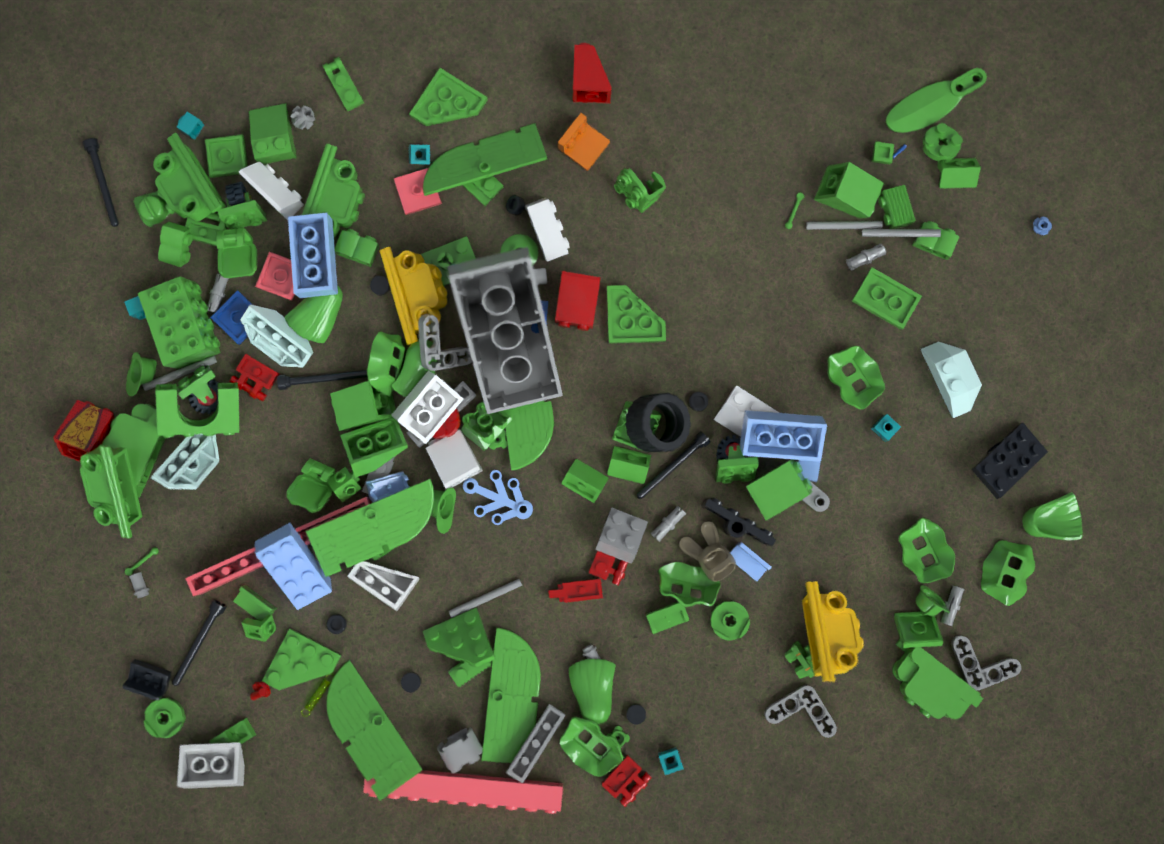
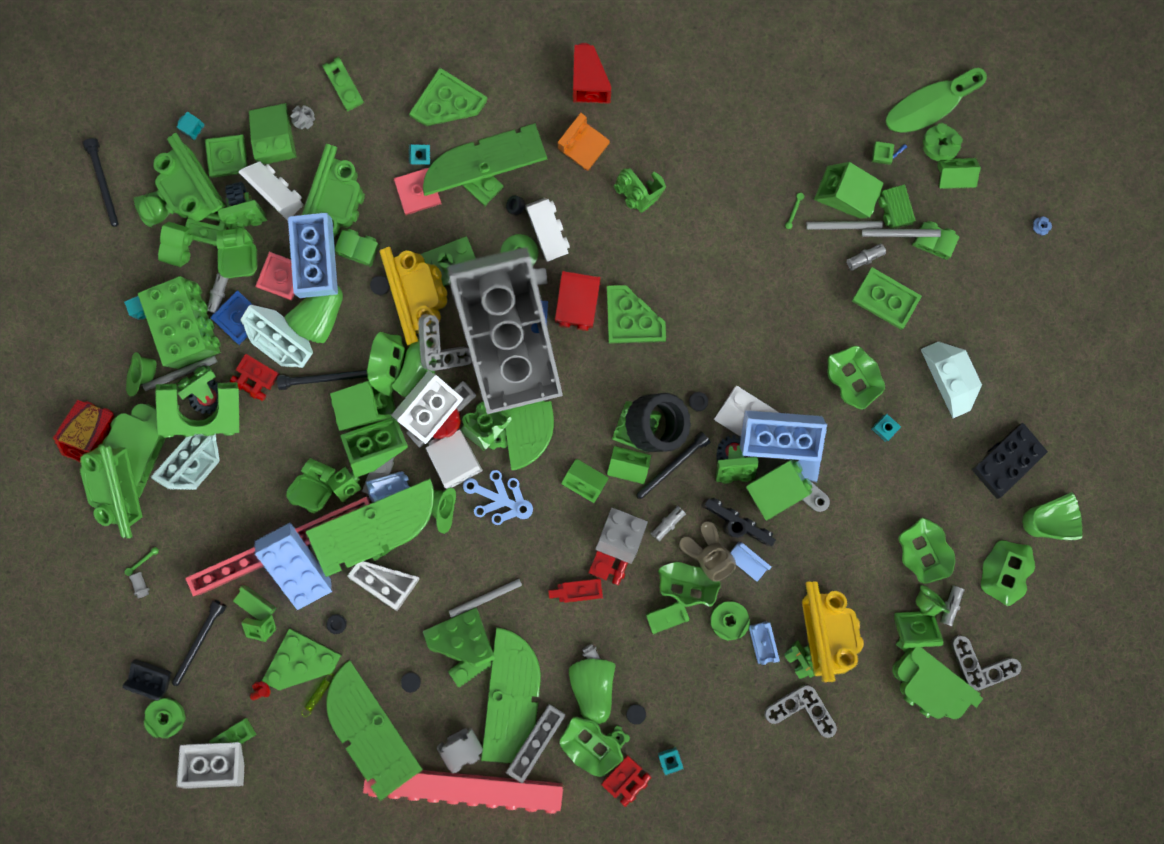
(764, 643): none -> light blue hinge

